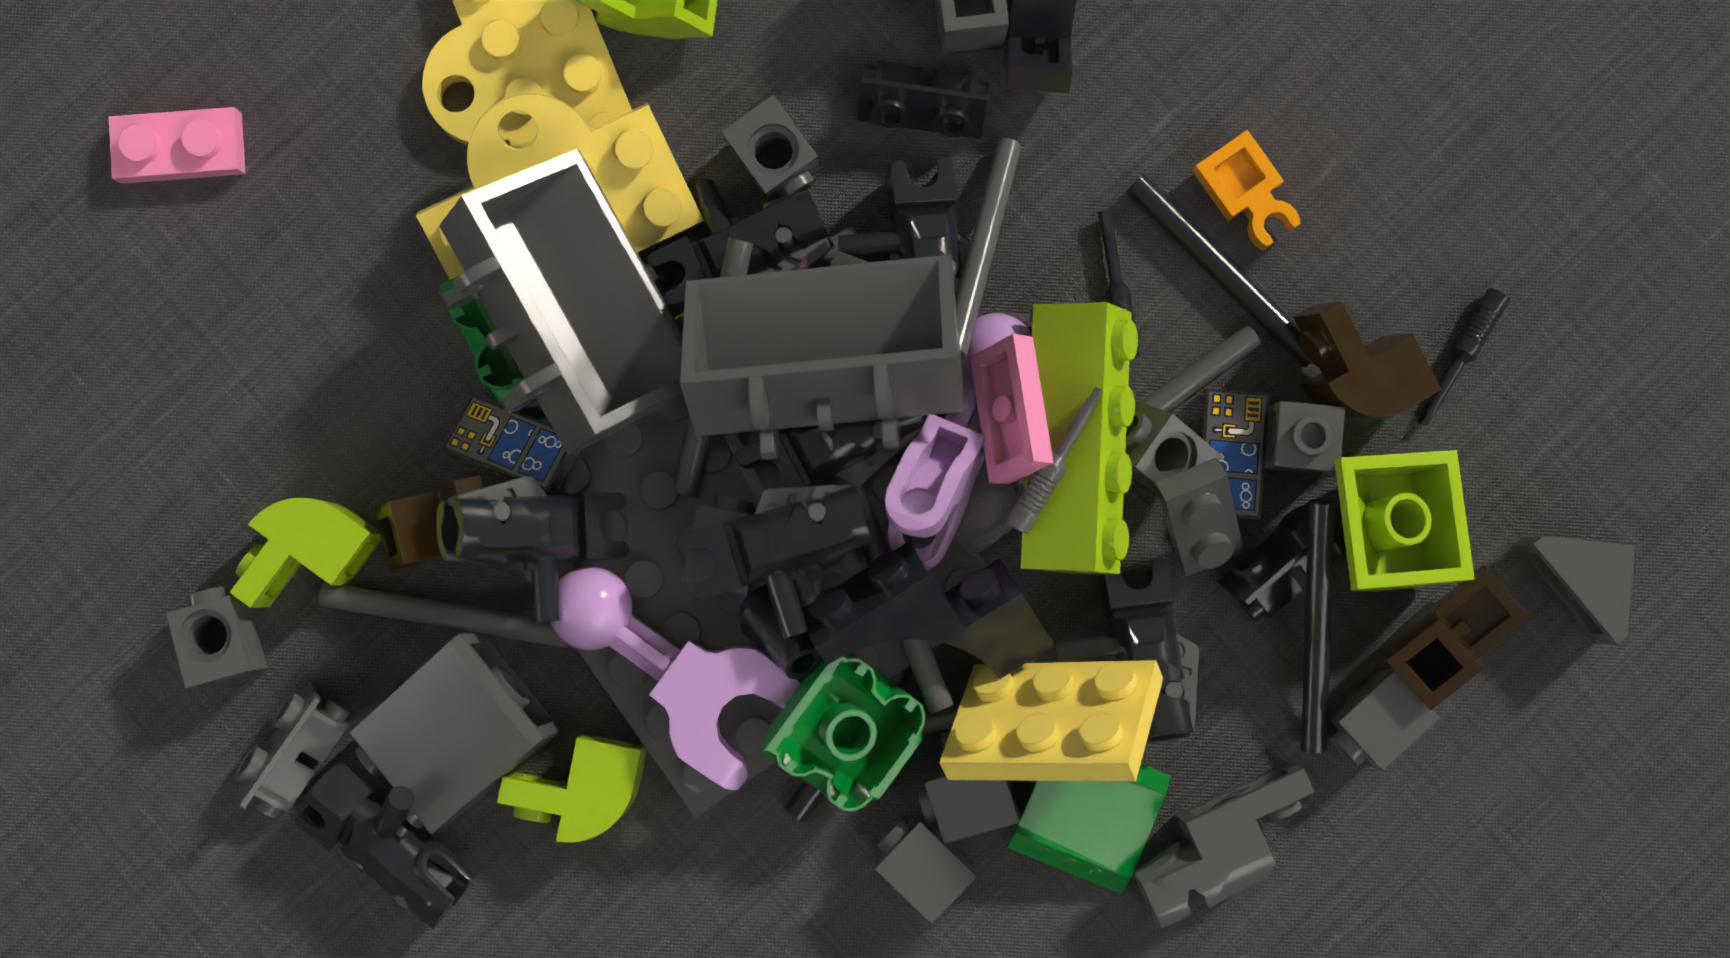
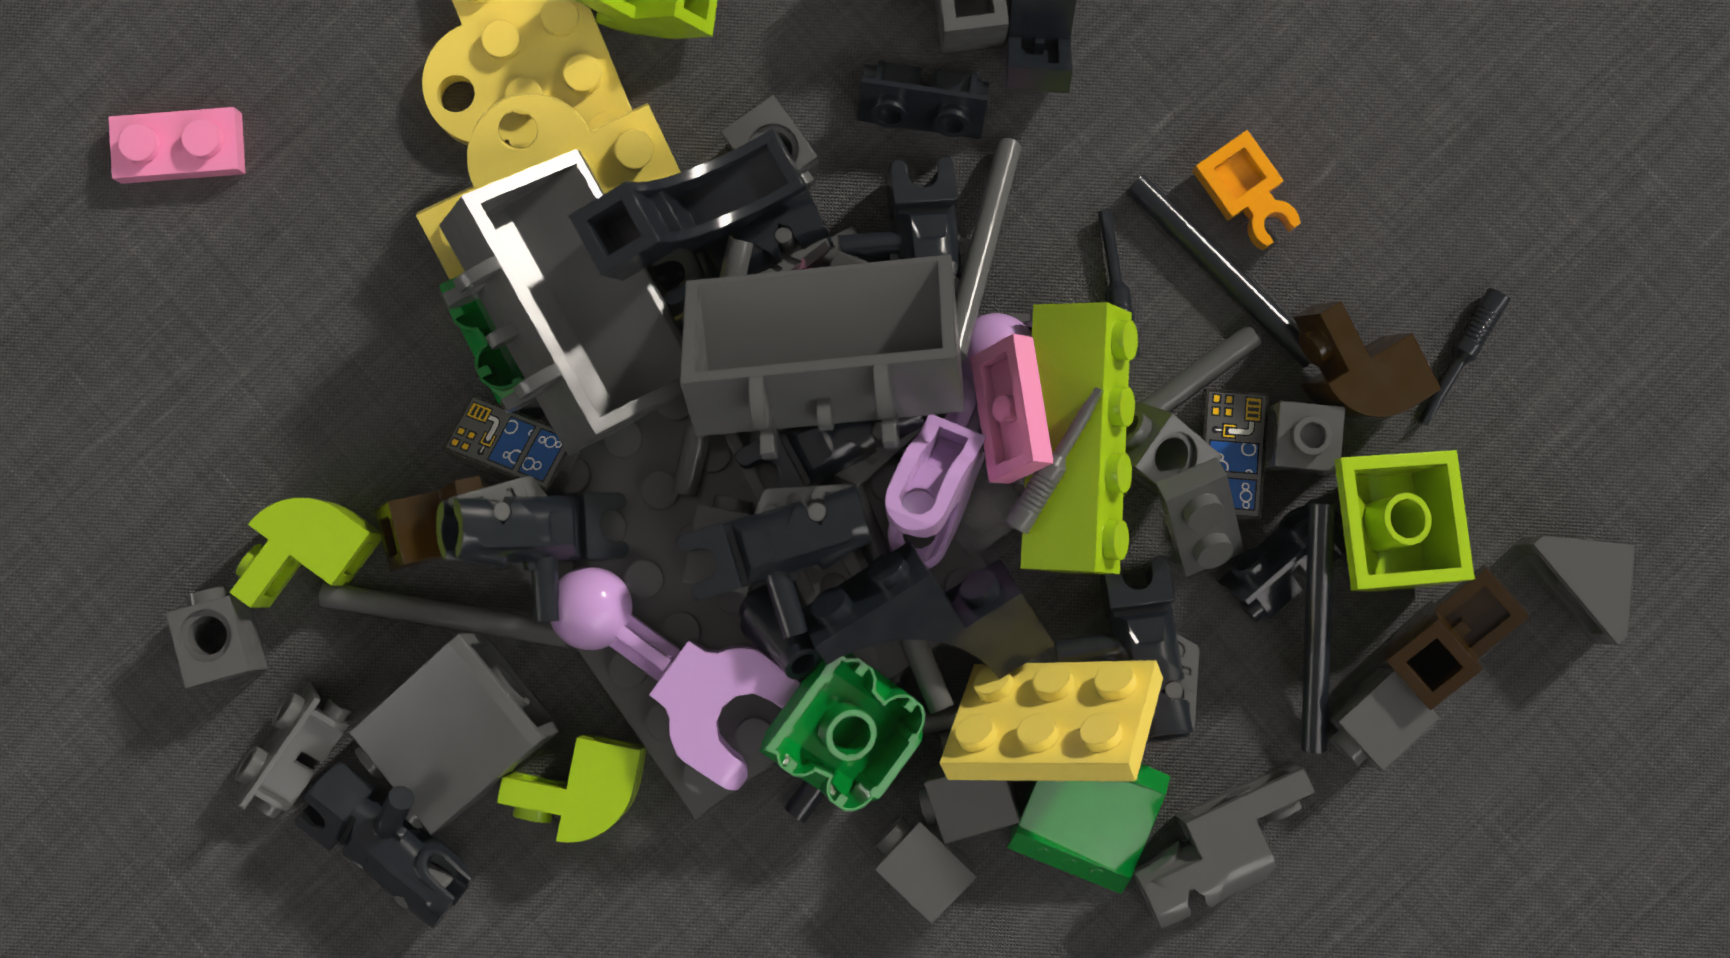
(687, 210): none -> black arch

